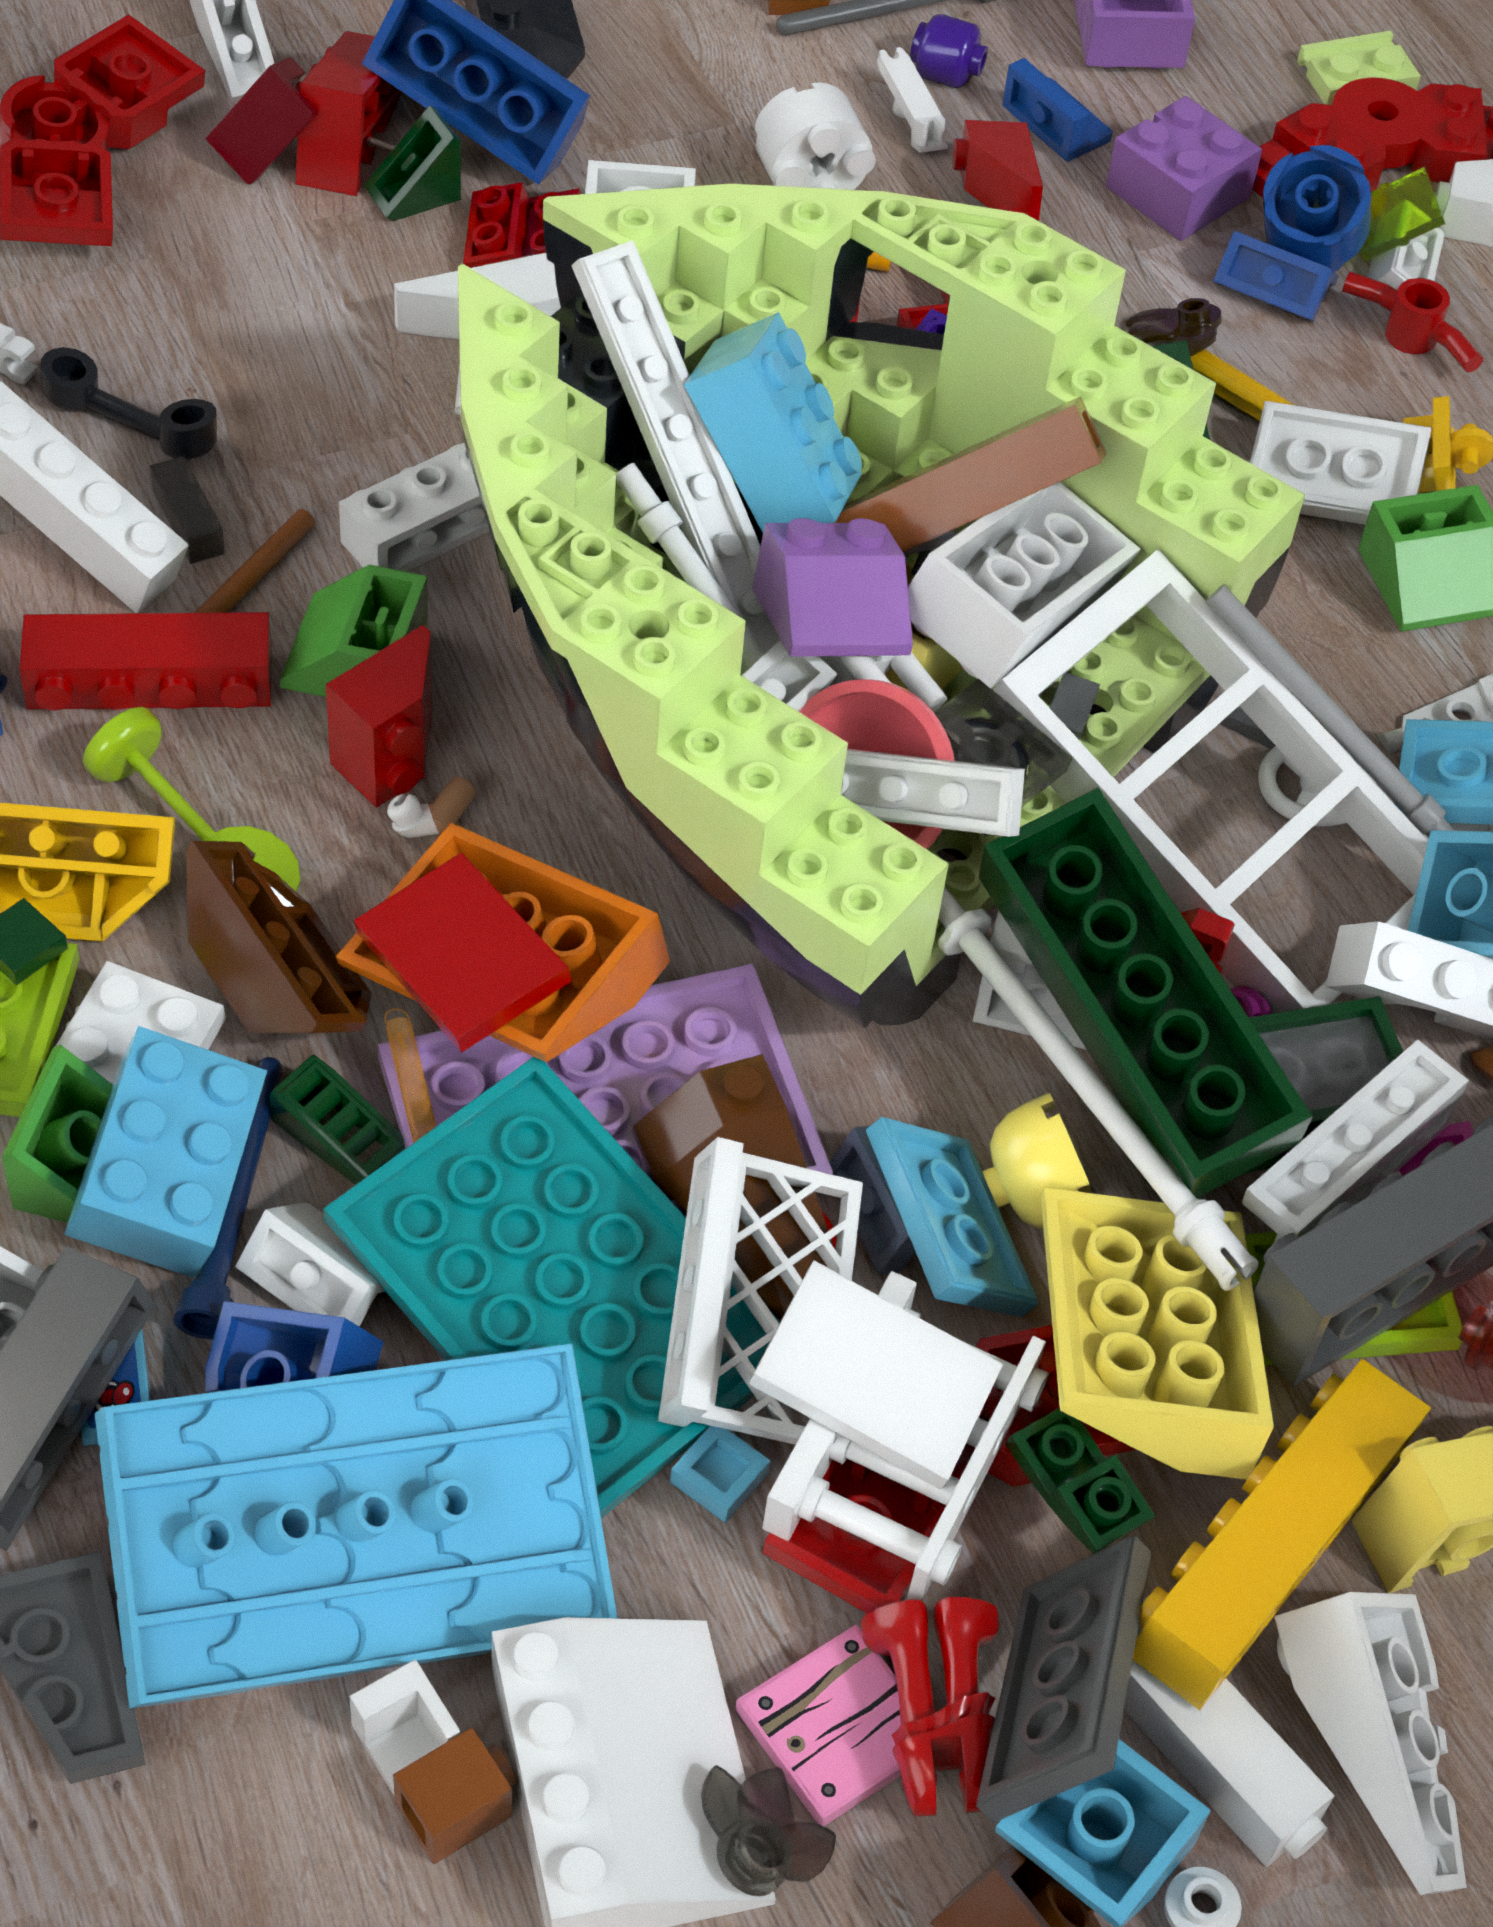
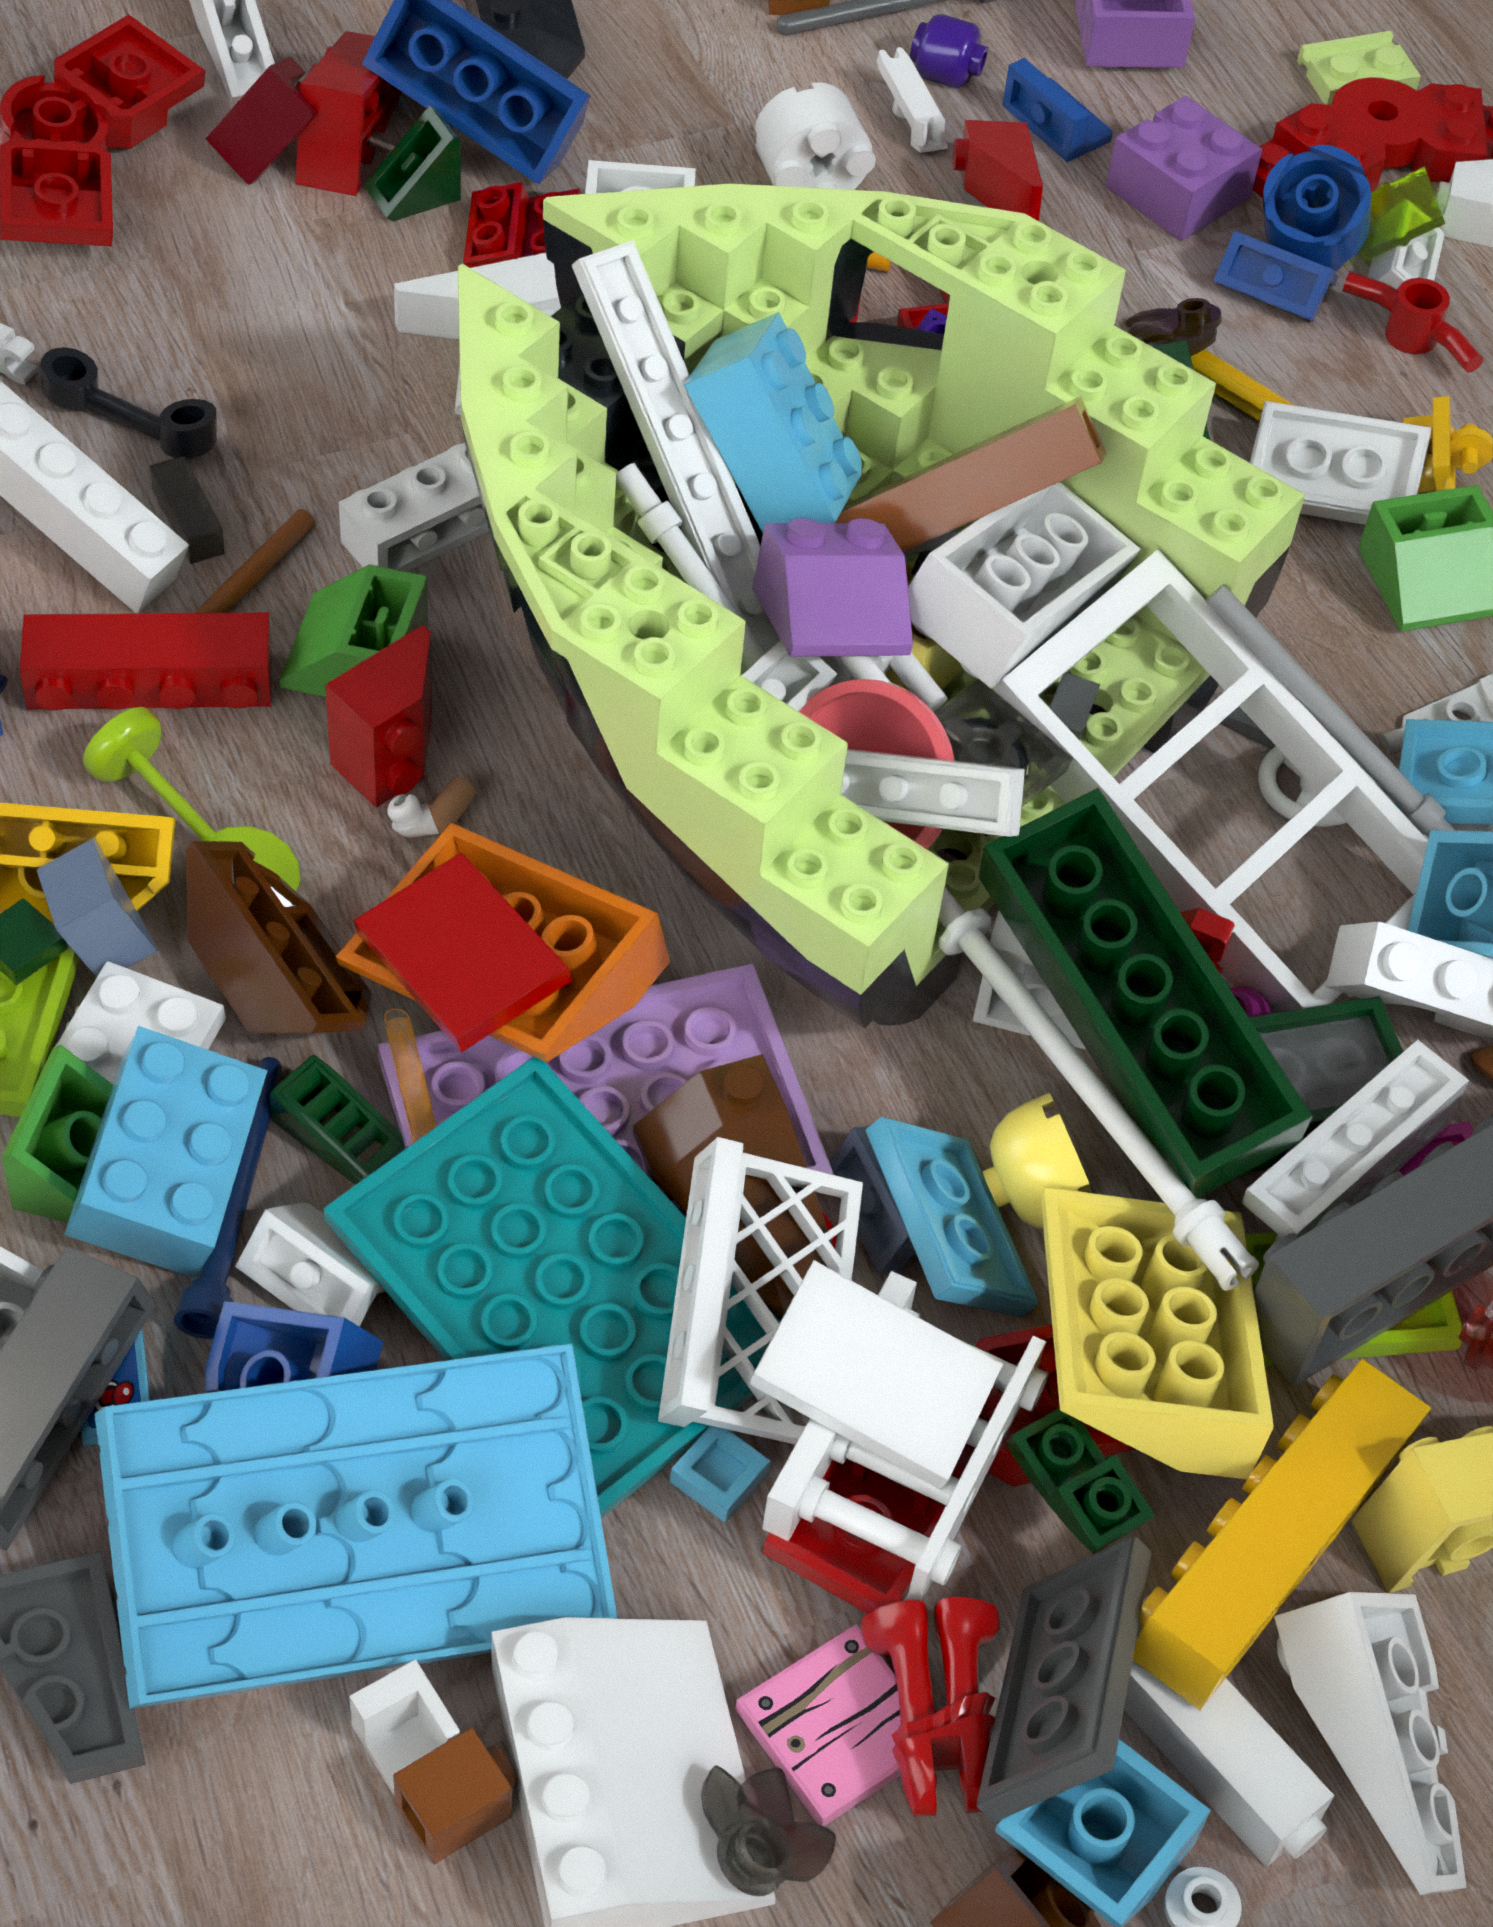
(94, 909): none -> sand blue slope

